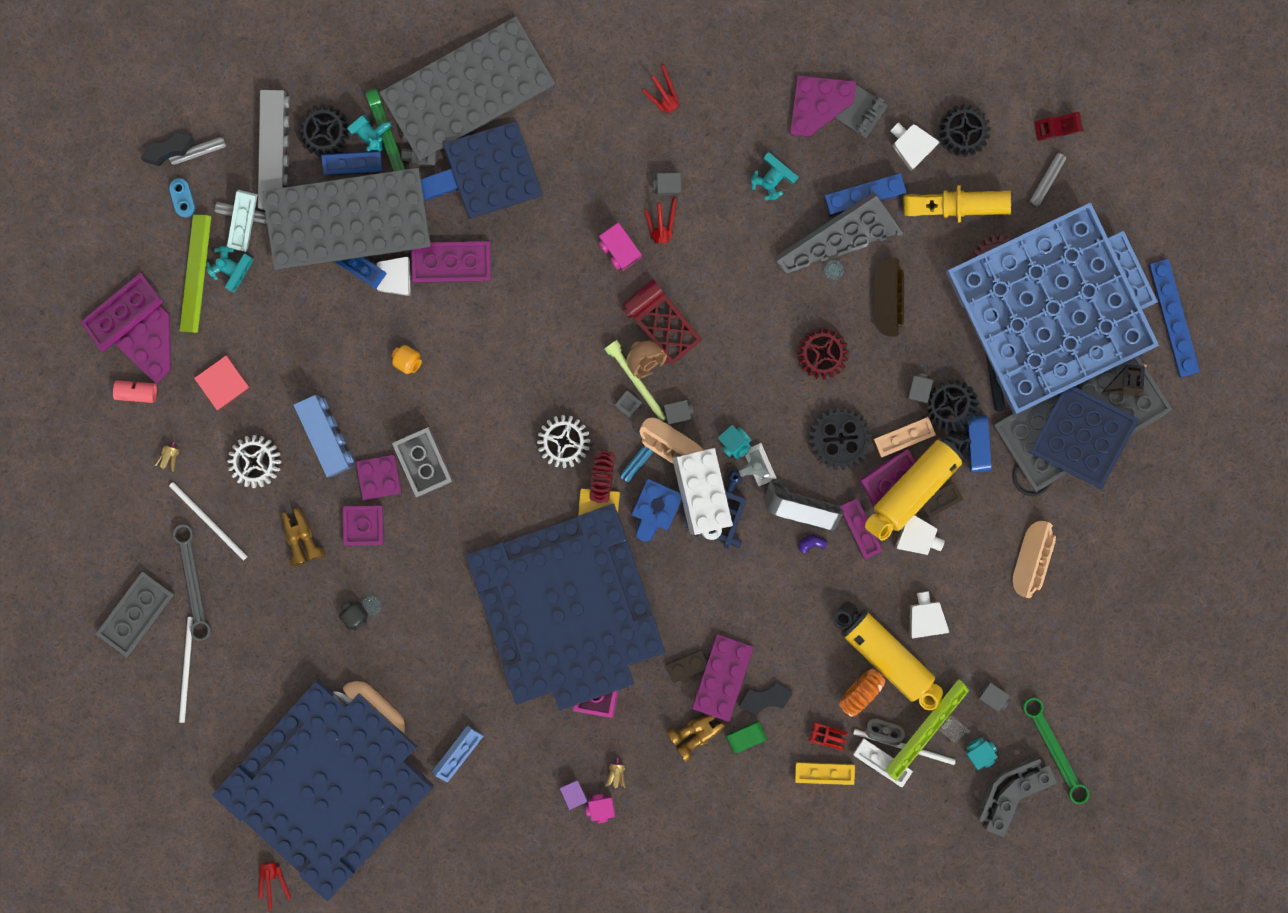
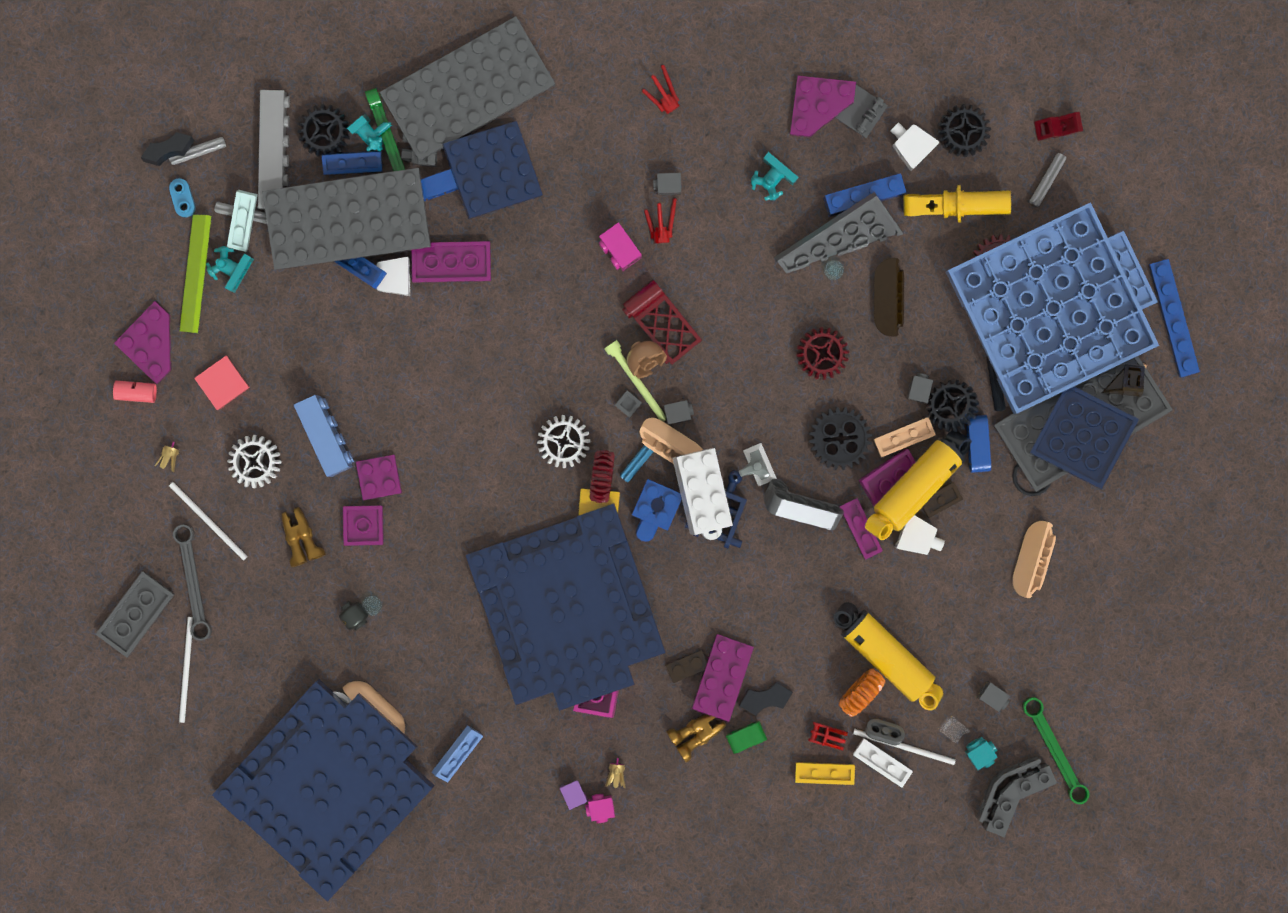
(121, 312): magenta plate -> none
(268, 872): red plant -> none
(406, 359): light orange head -> none
(422, 462): light grey brick -> none
(735, 442): teal brick -> none
(811, 541): dark purple arm -> none
(926, 617): white torso -> none
(927, 730): lime tile -> none

